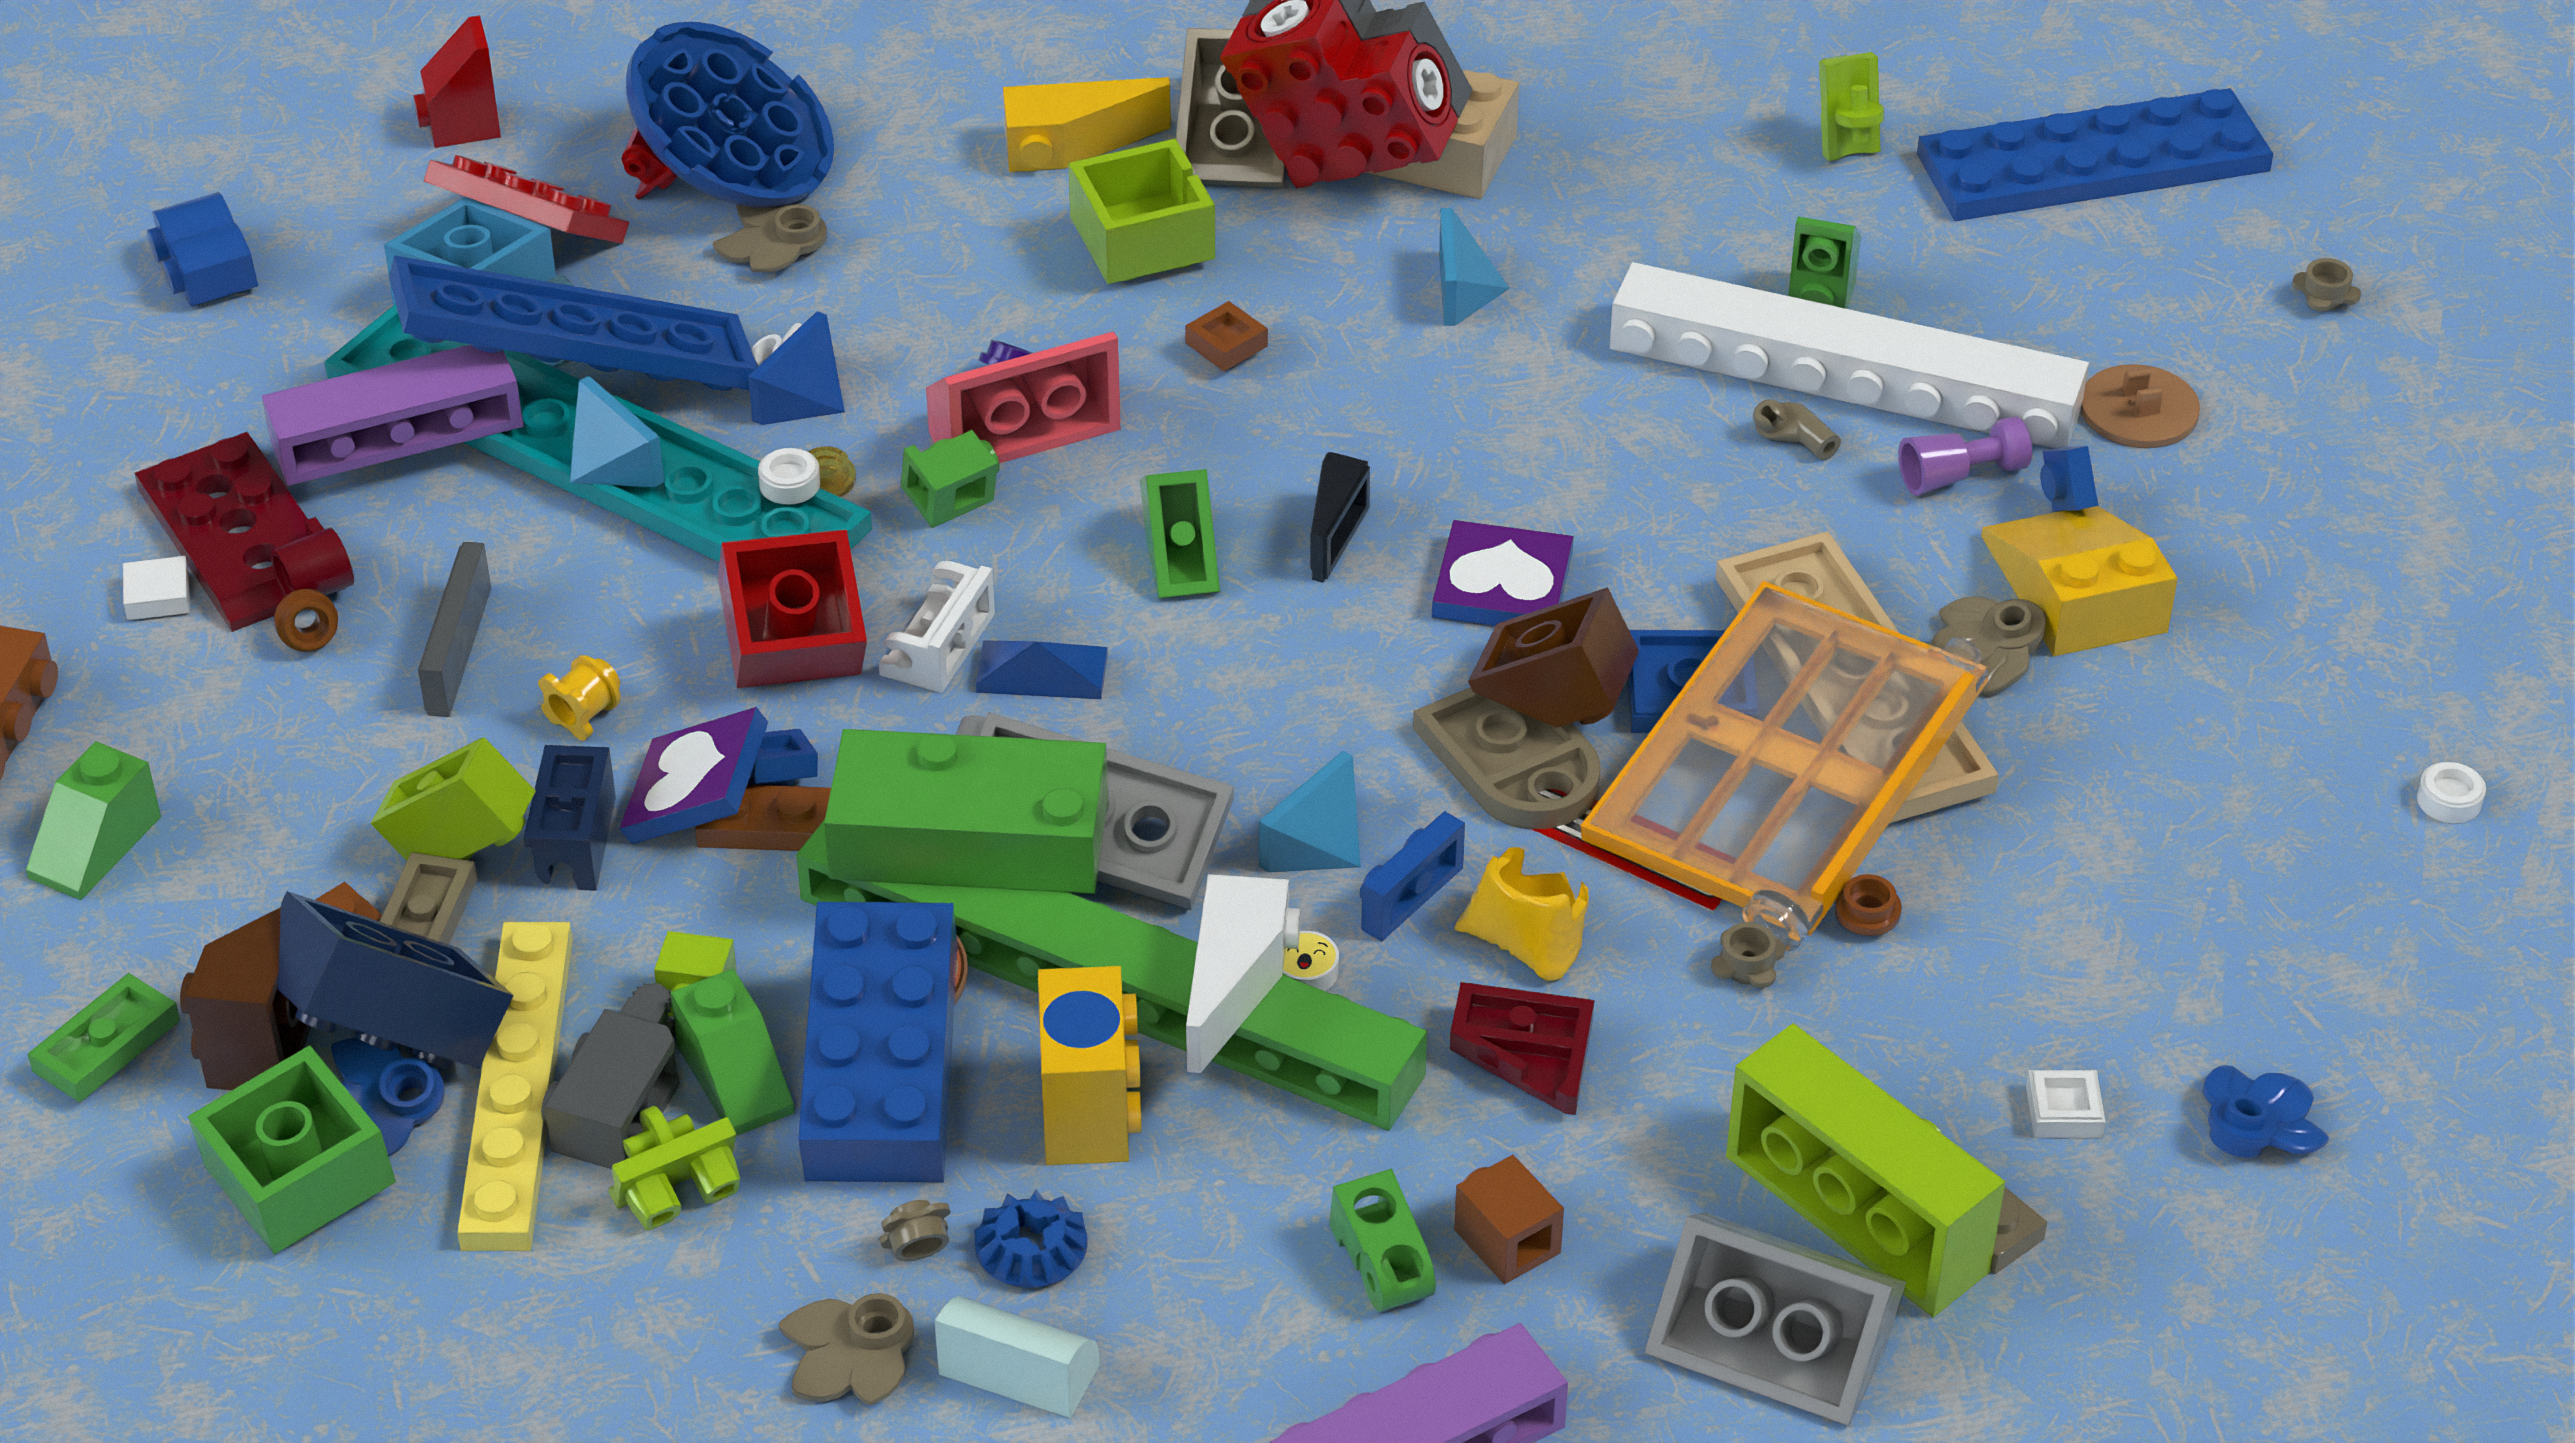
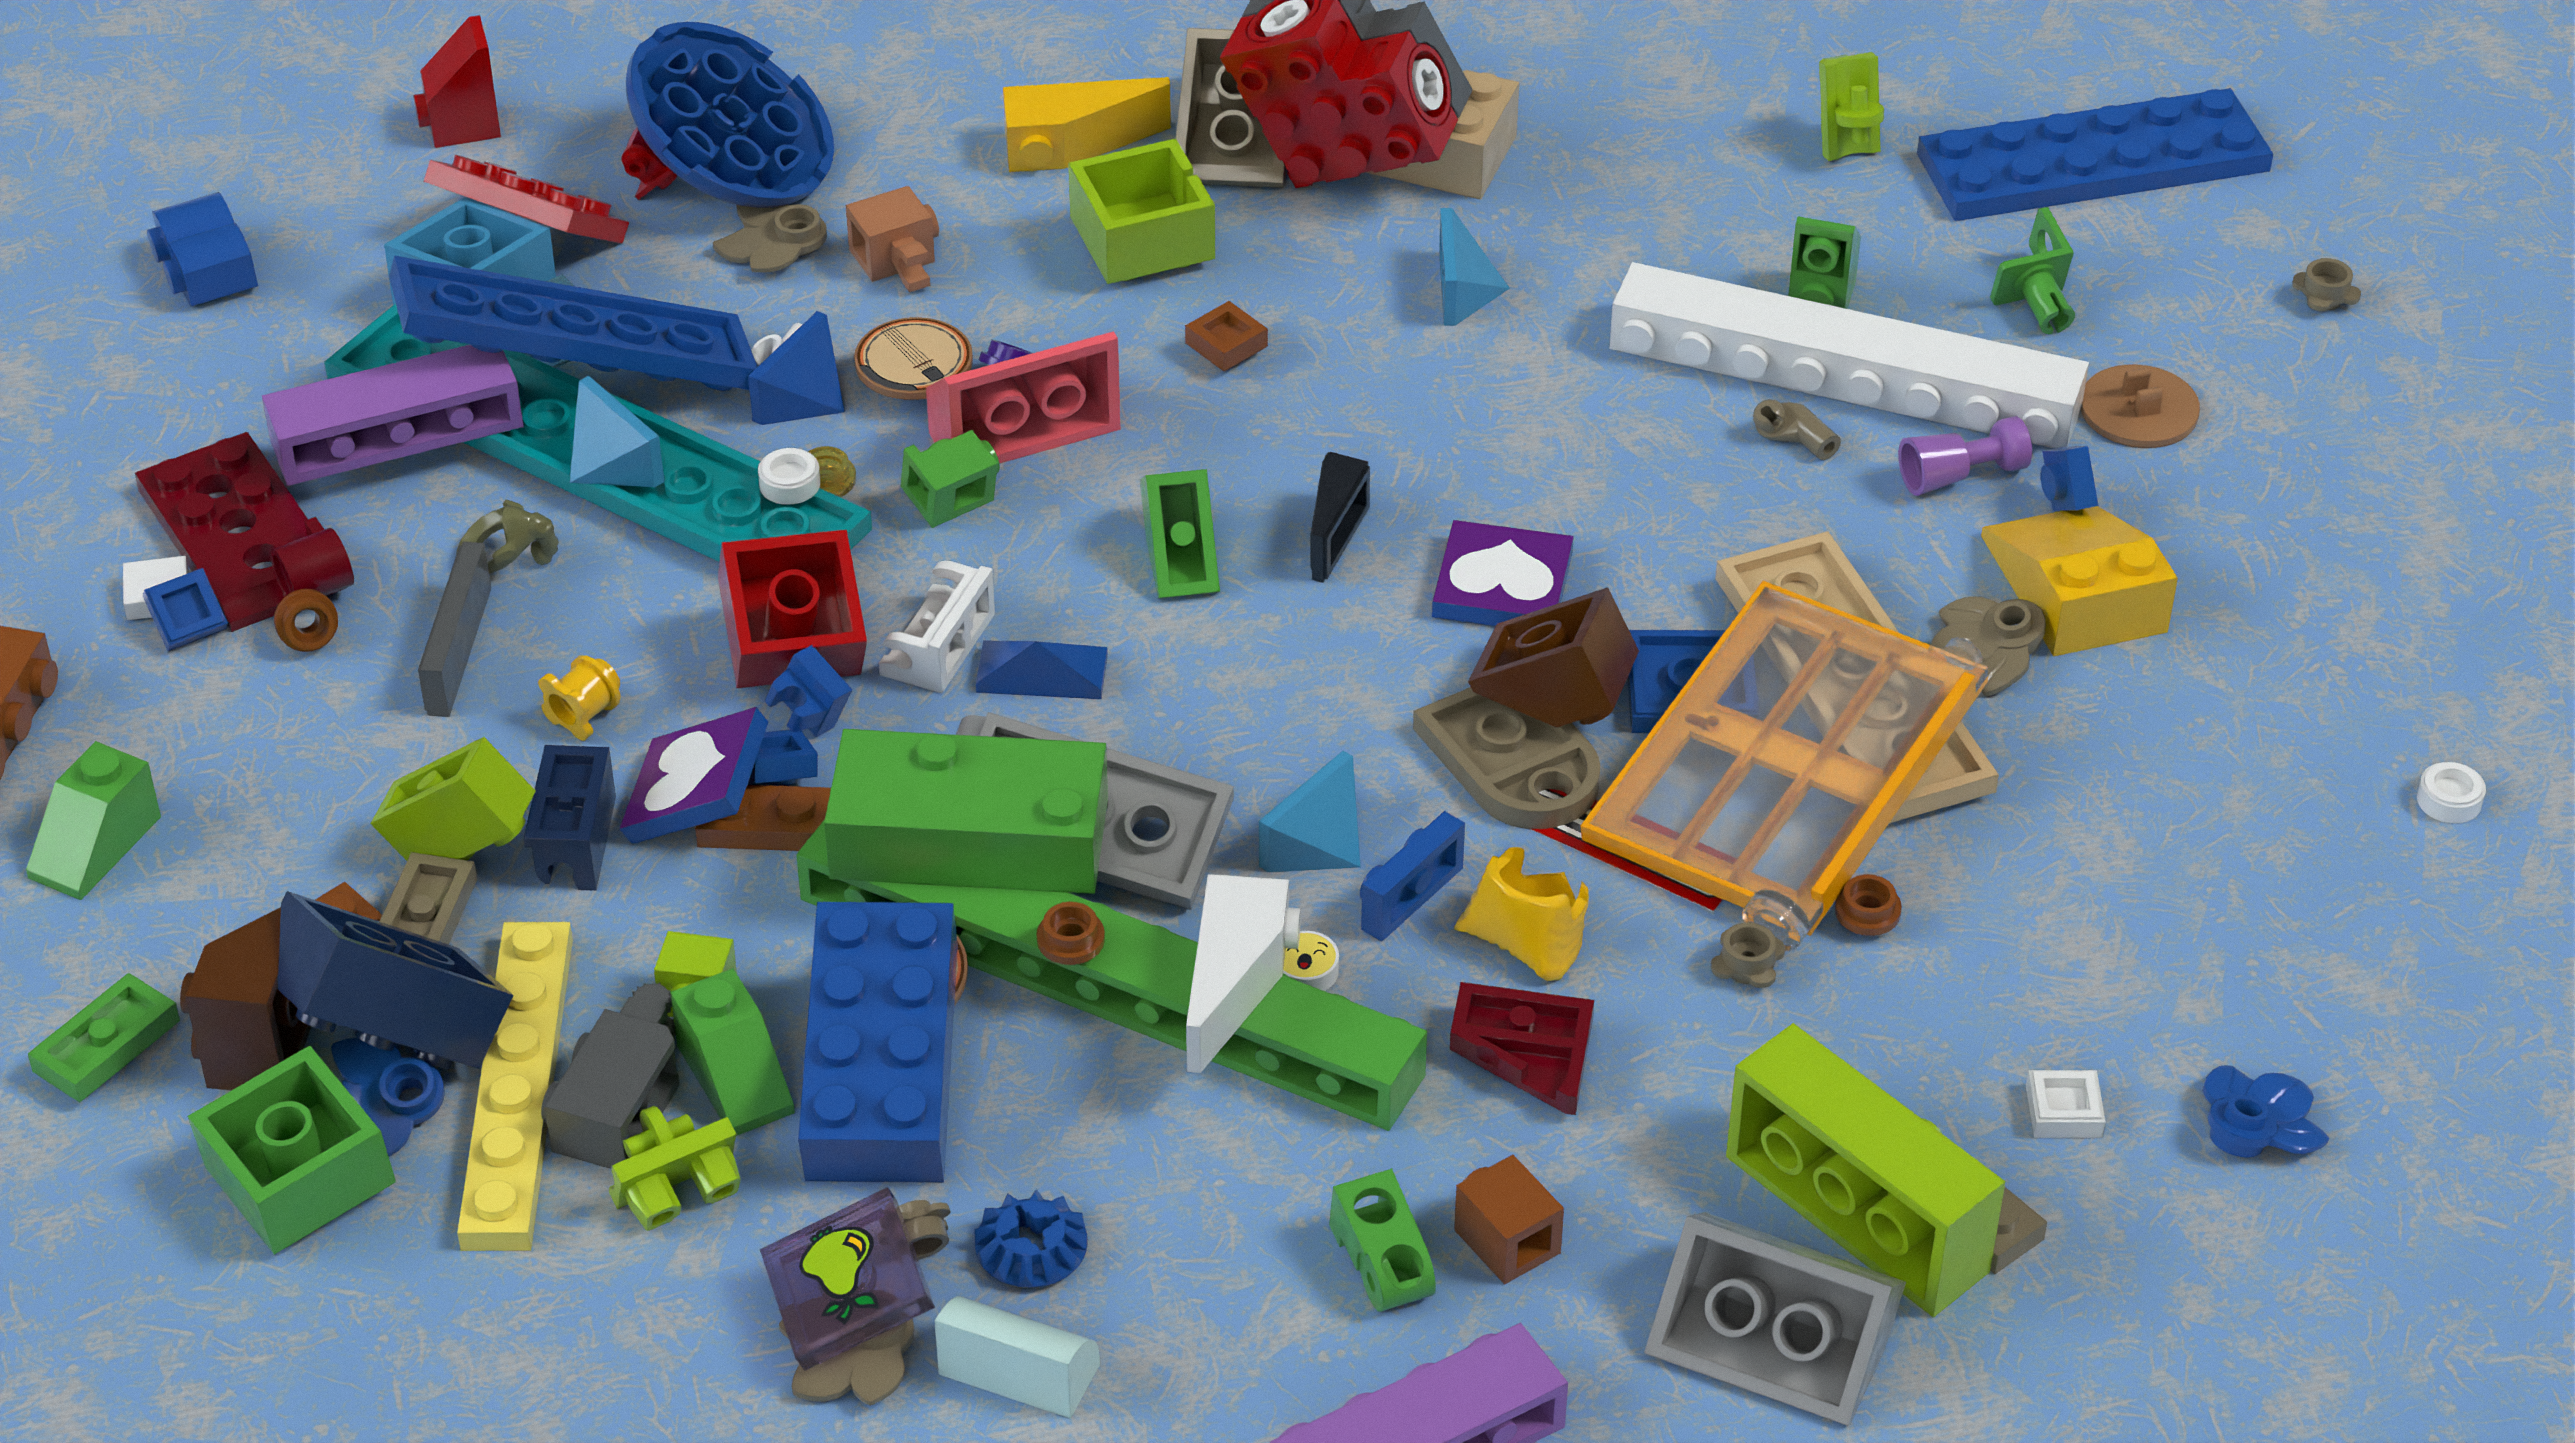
(185, 609): none -> blue tile
(519, 530): none -> olive piece
(811, 692): none -> blue tile
(846, 1279): none -> clear purple tile
(893, 236): none -> nougat brick
(911, 355): none -> piece
(1070, 934): none -> dark orange plate
(1088, 1065): yellow brick -> none
(2039, 276): none -> bright green bracket

